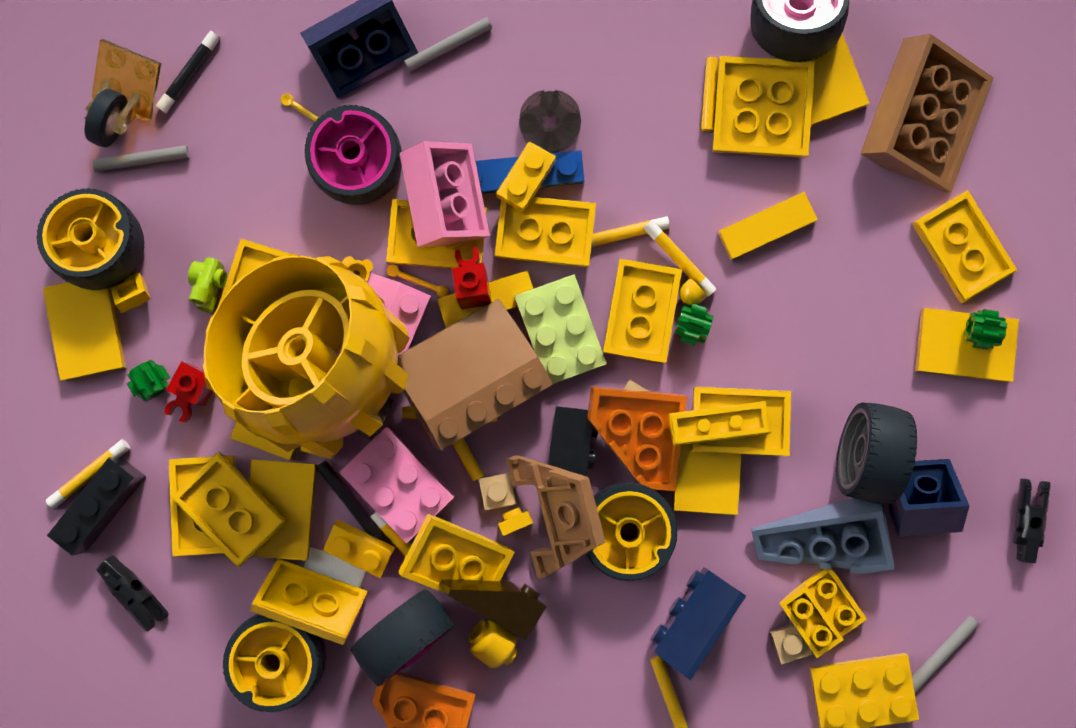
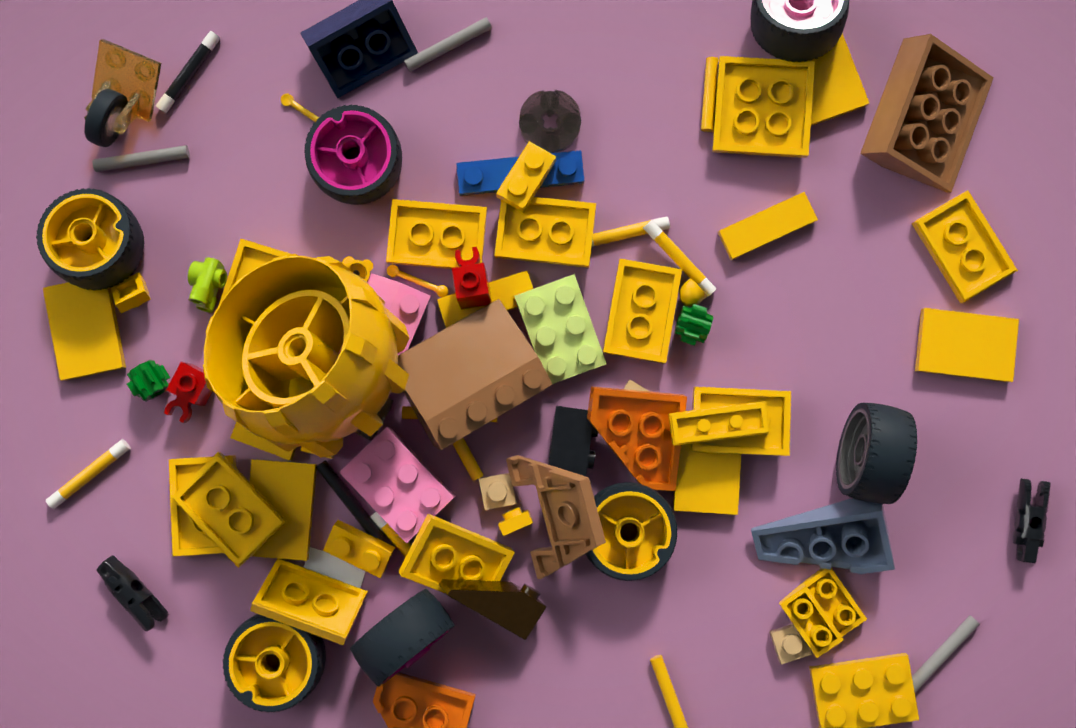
(96, 506): black brick -> none
(444, 193): bright pink slope -> none
(492, 644): yellow head -> none
(696, 622): dark blue slope -> none
(931, 501): dark blue slope -> none
(985, 329): green gear -> none

